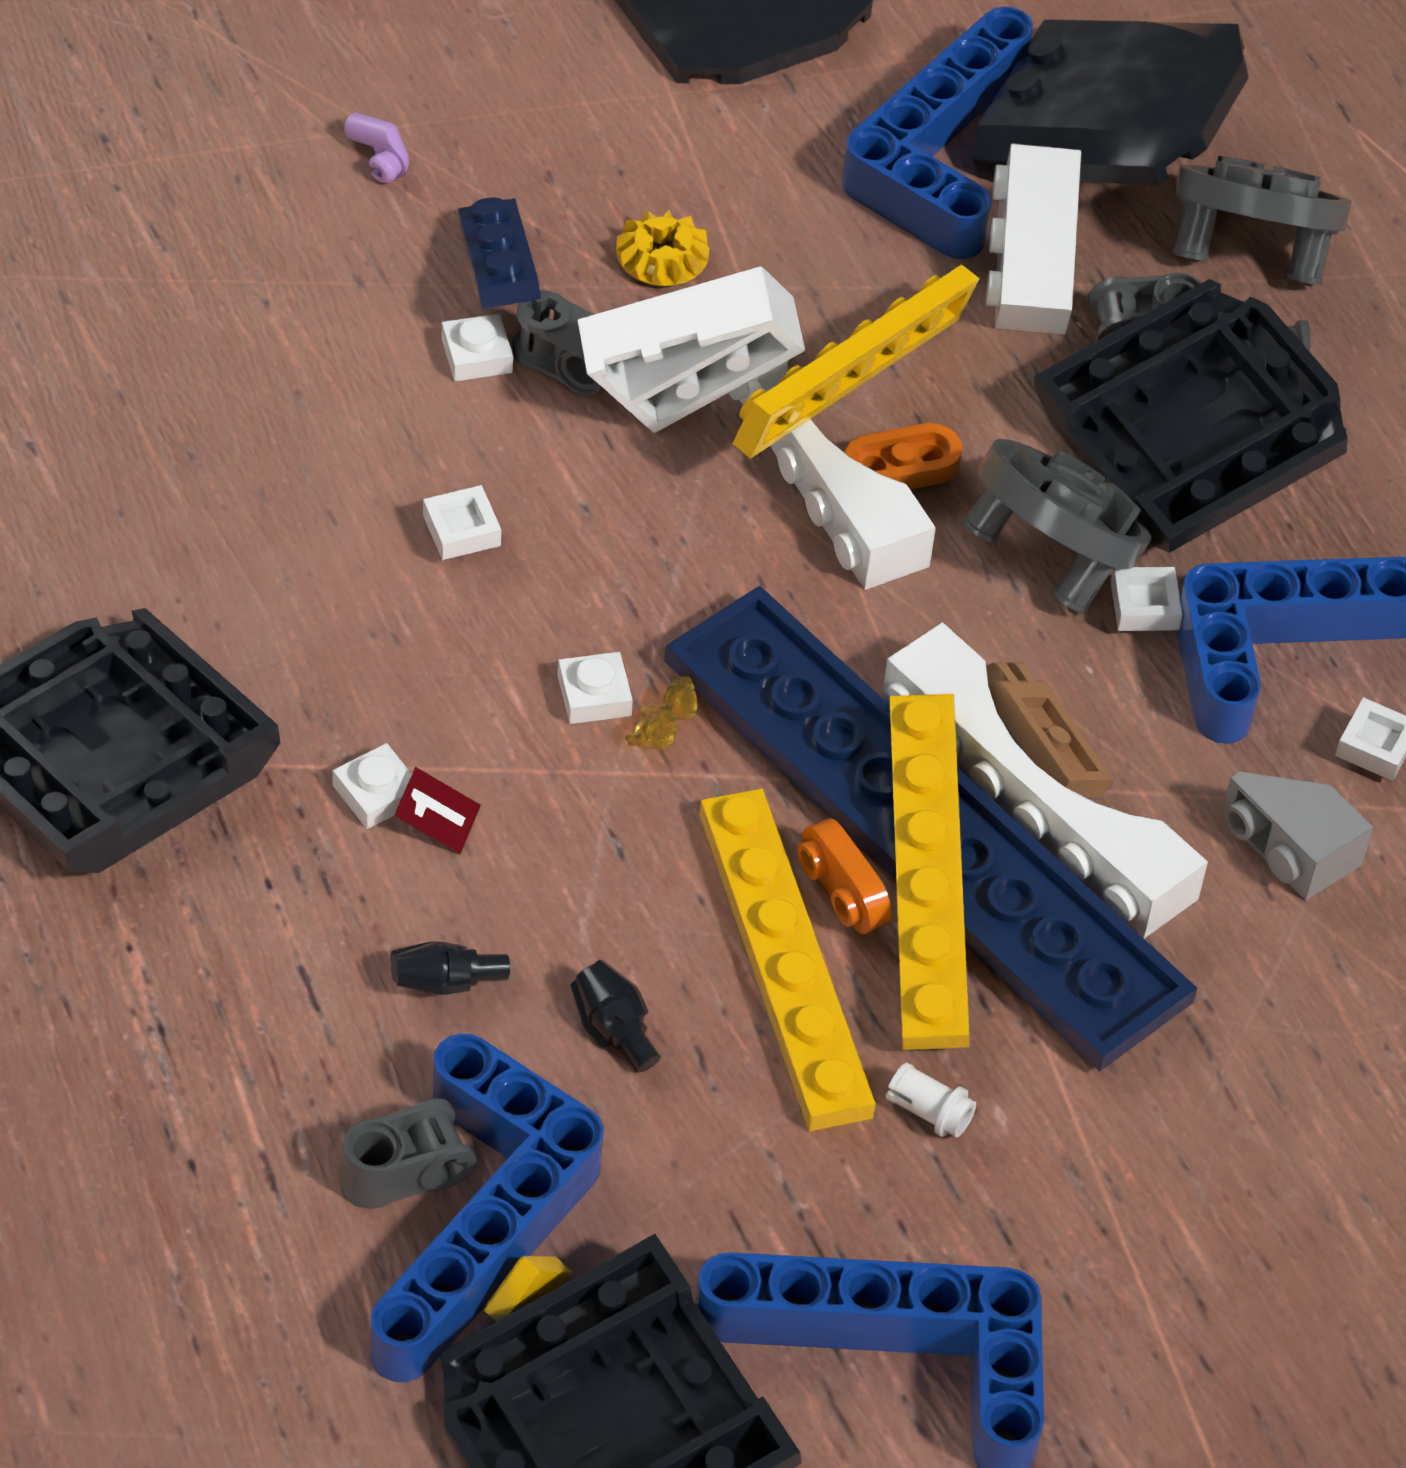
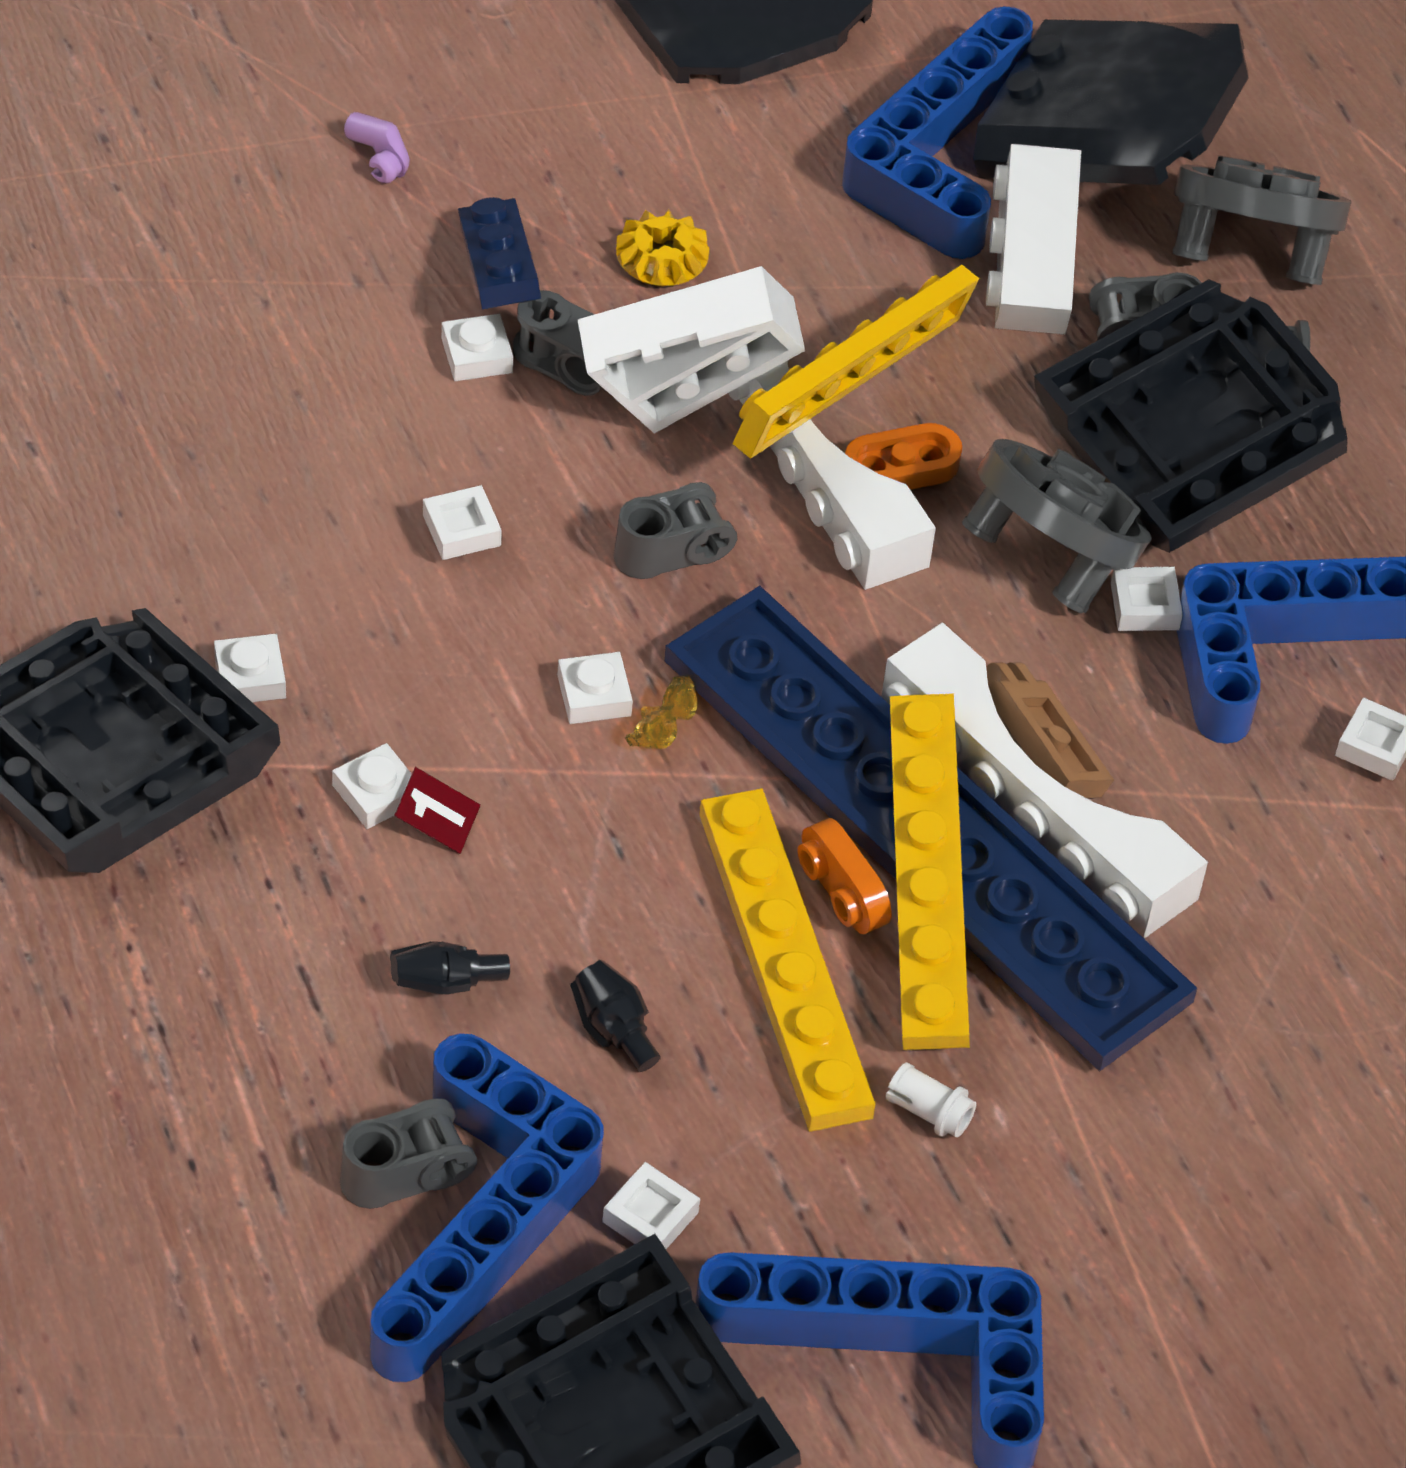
(252, 666): none -> white plate
(525, 1283): yellow tile -> none
(650, 1206): none -> white plate
(668, 531): none -> dark grey piece
(1297, 828): light grey slope -> none

